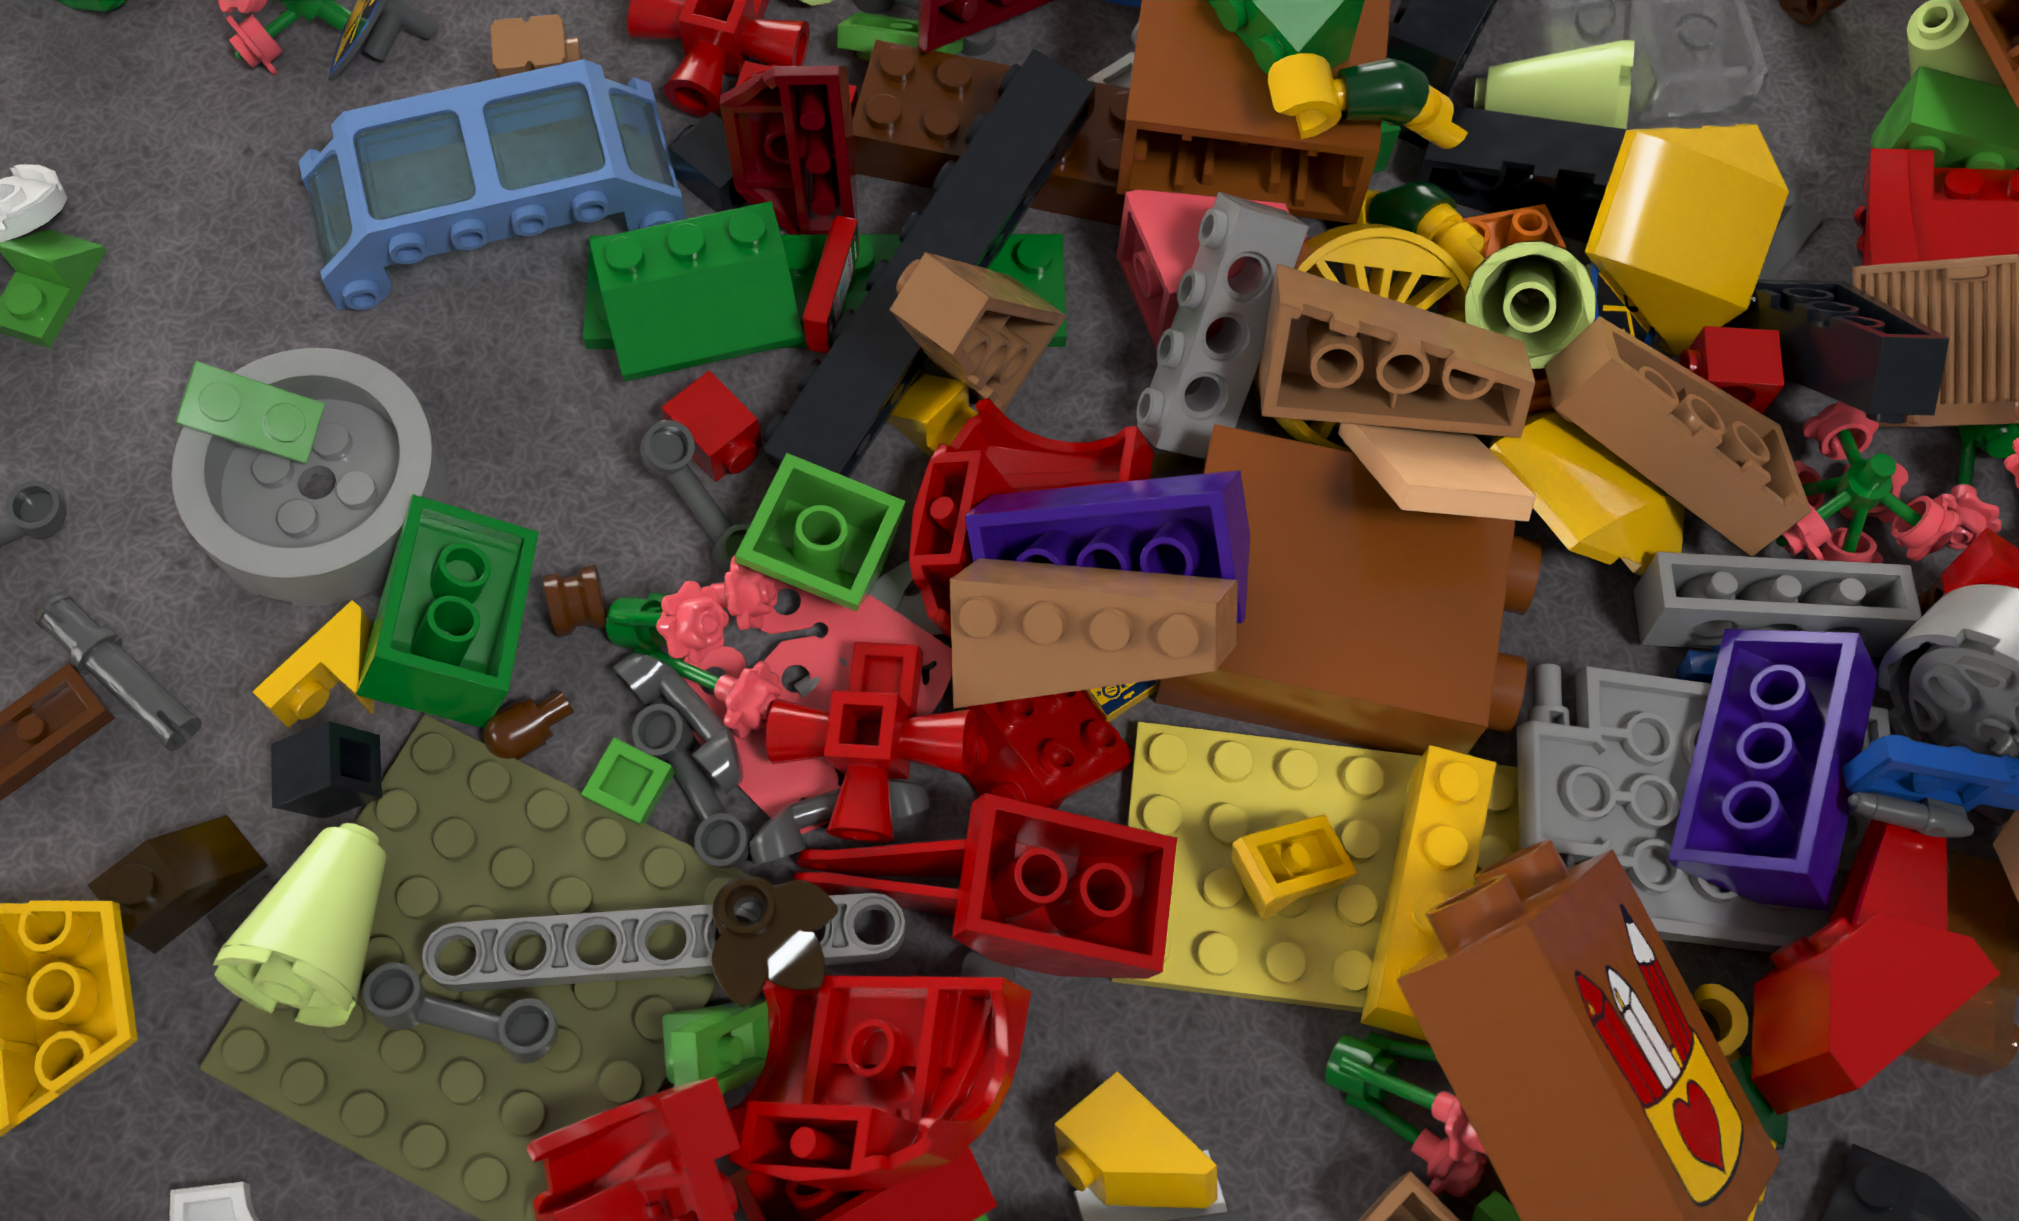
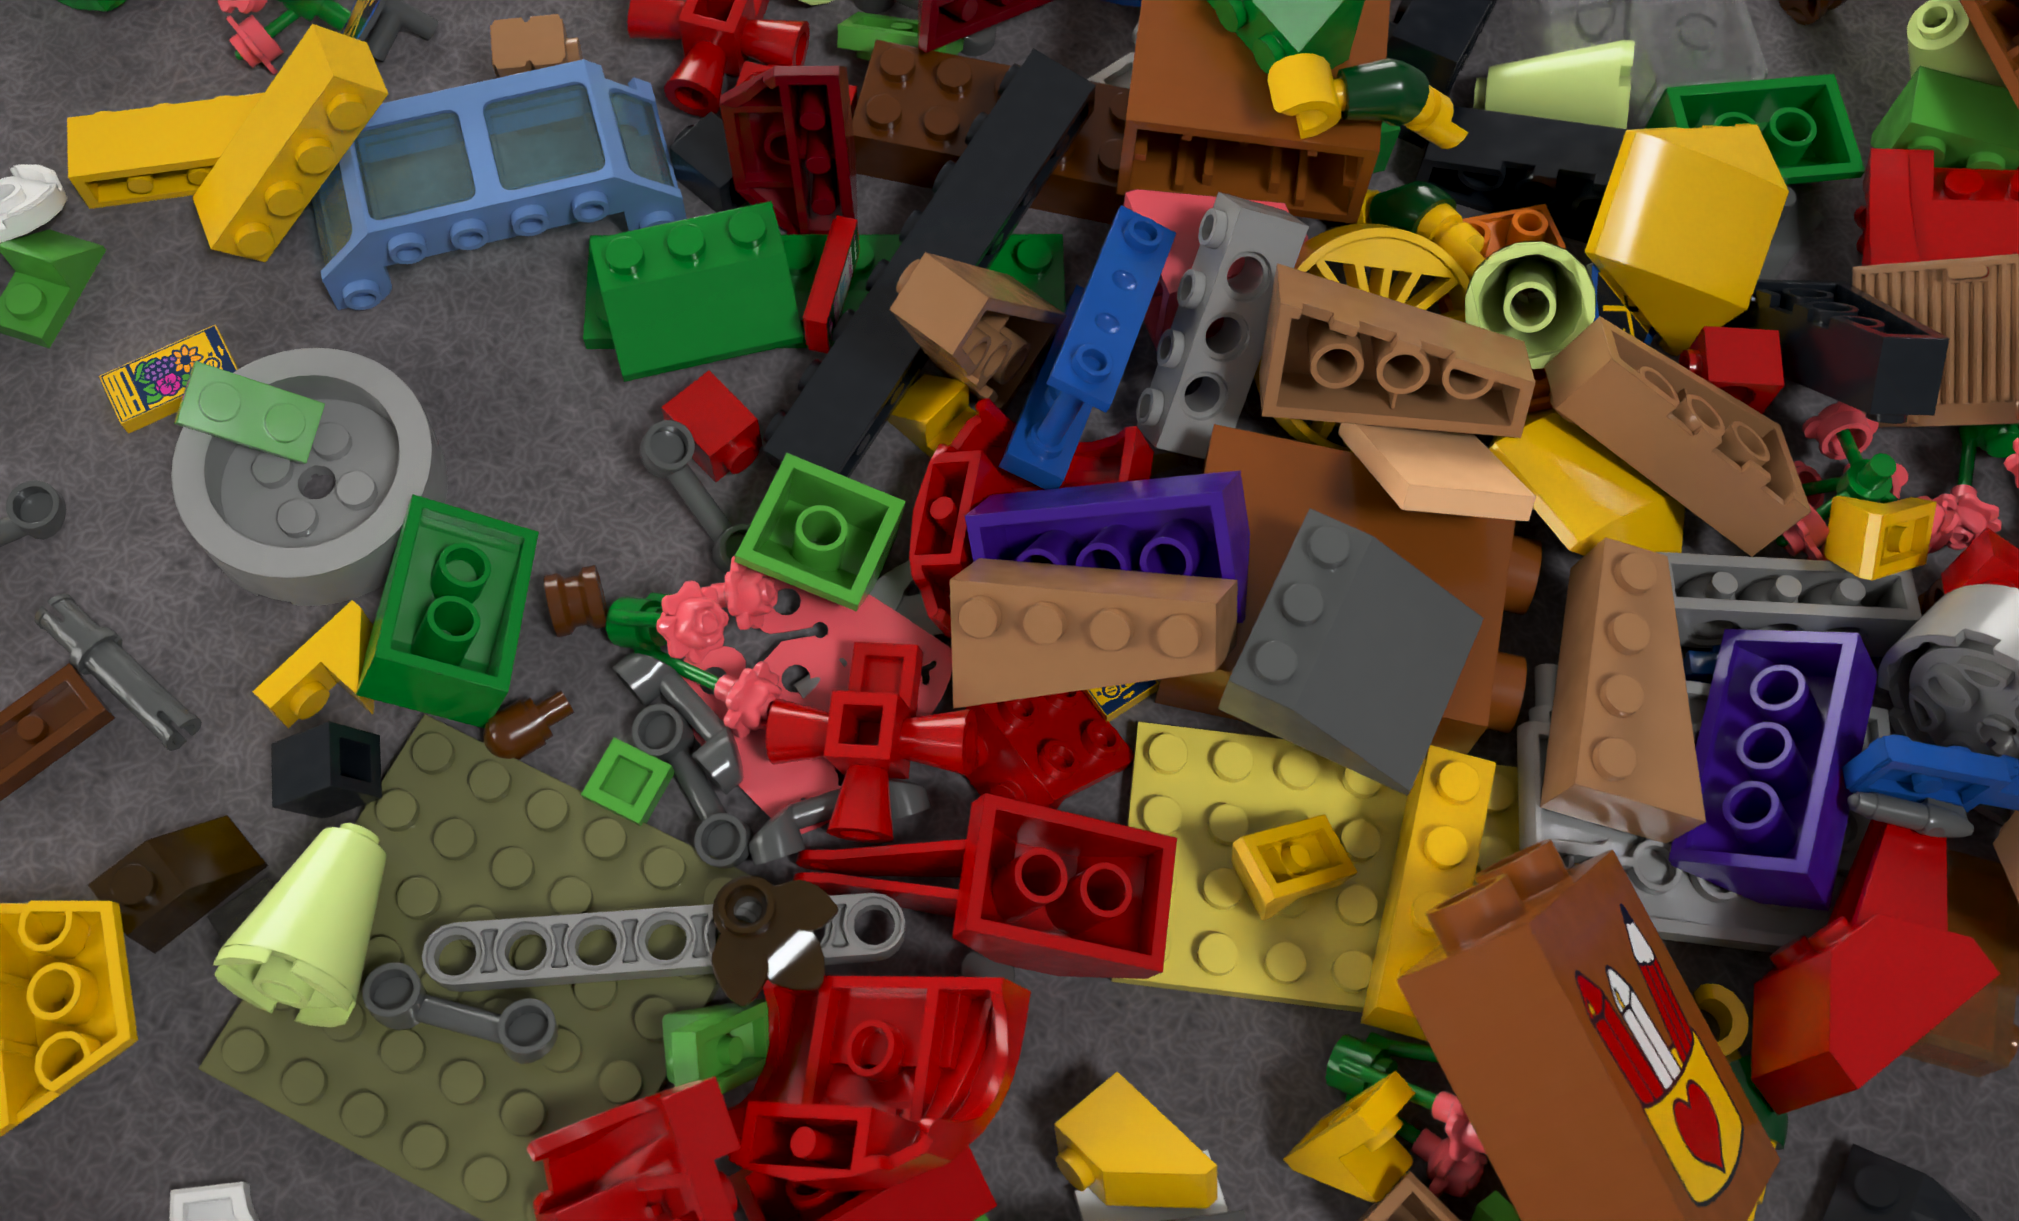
(151, 149): none -> yellow brick
(156, 382): none -> tile
(289, 144): none -> yellow brick
(1088, 350): none -> blue fence
(1353, 654): none -> dark grey slope
(1357, 1144): none -> yellow slope
(1621, 702): none -> medium nougat wedge
(1797, 116): none -> green slope
(1879, 537): none -> yellow slope

